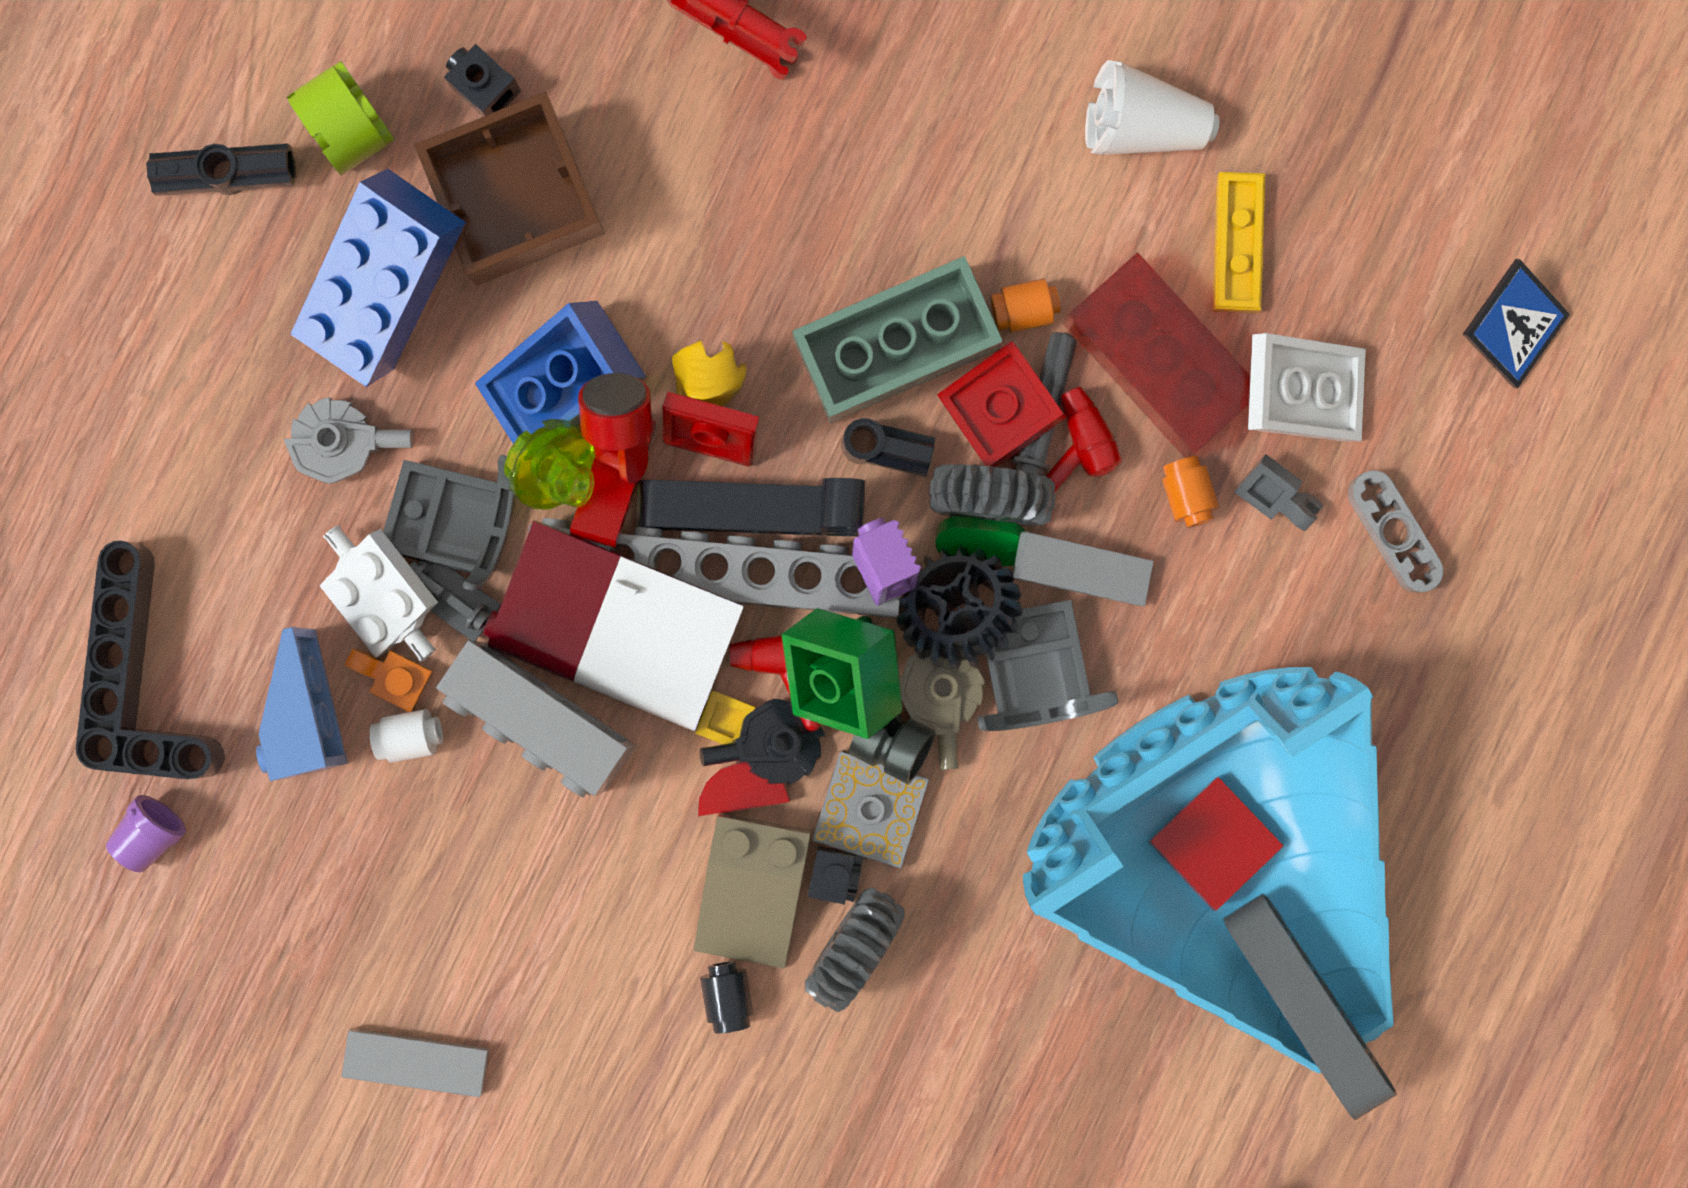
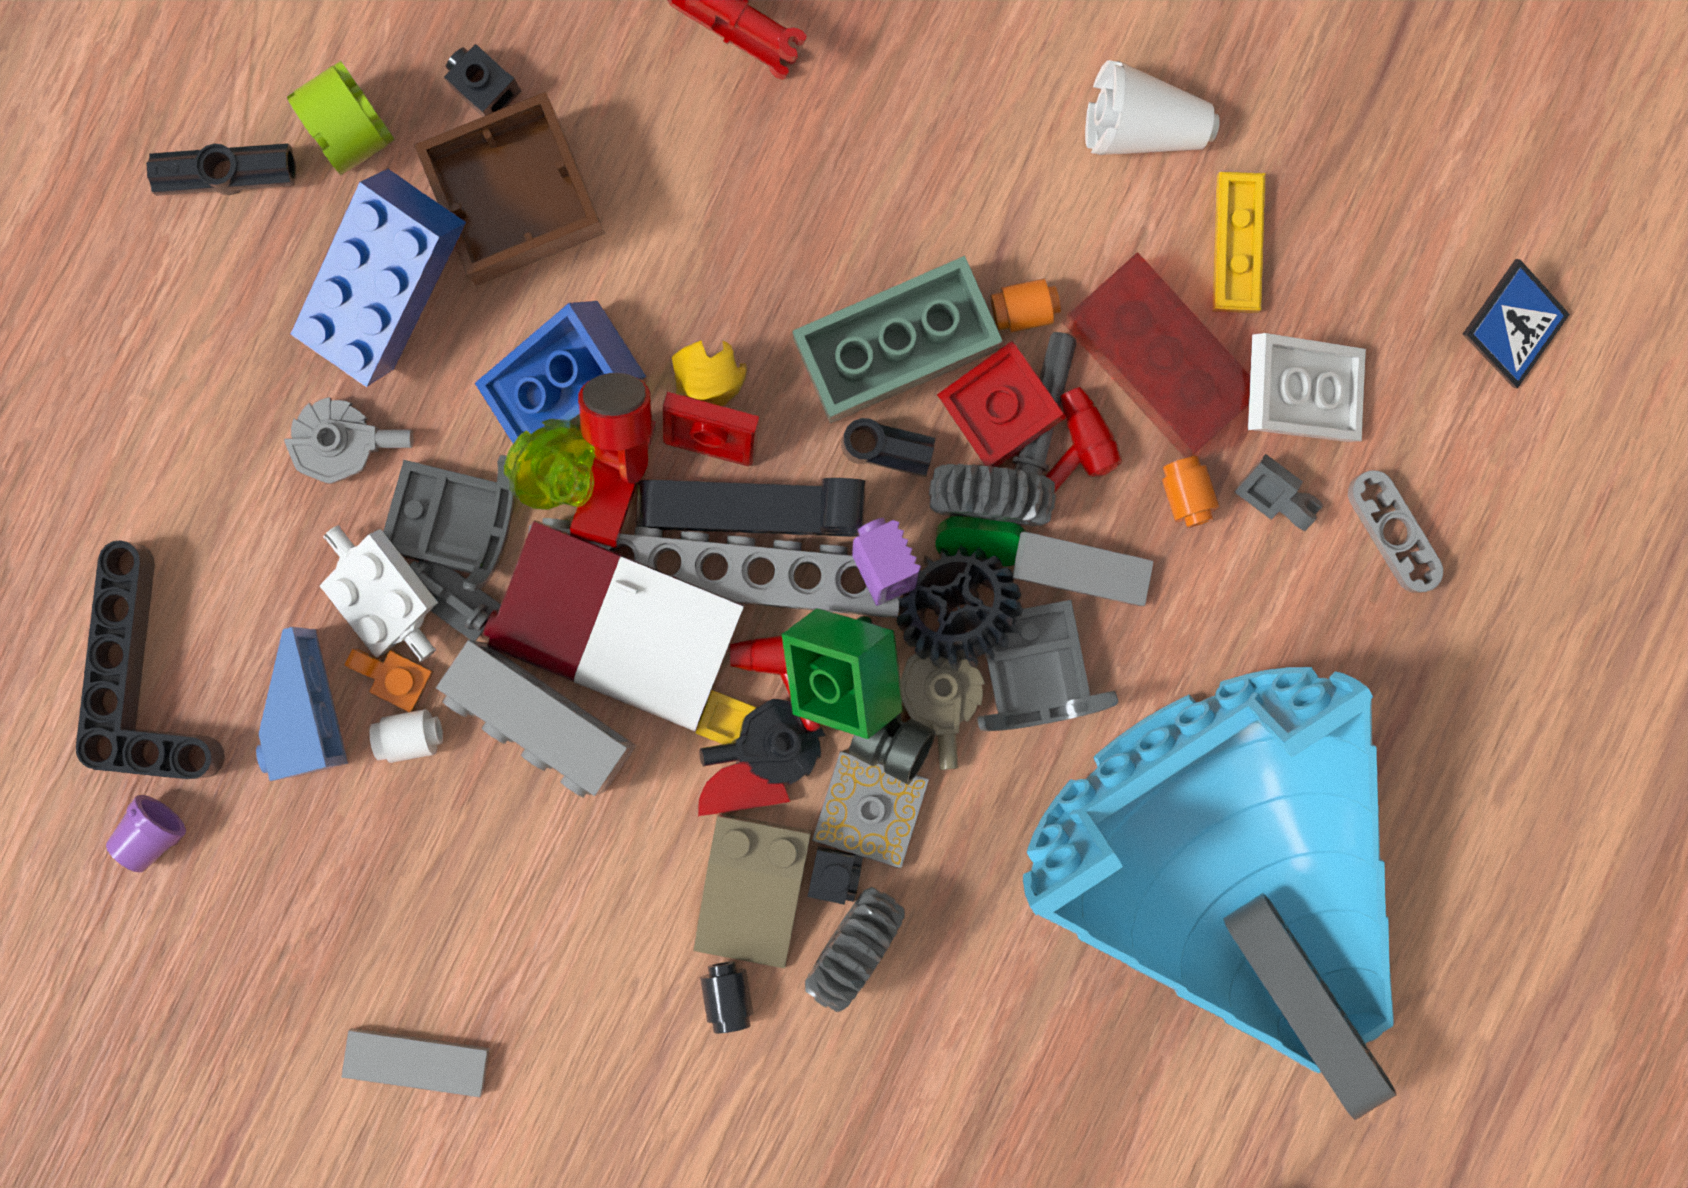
(1215, 843): red tile -> none

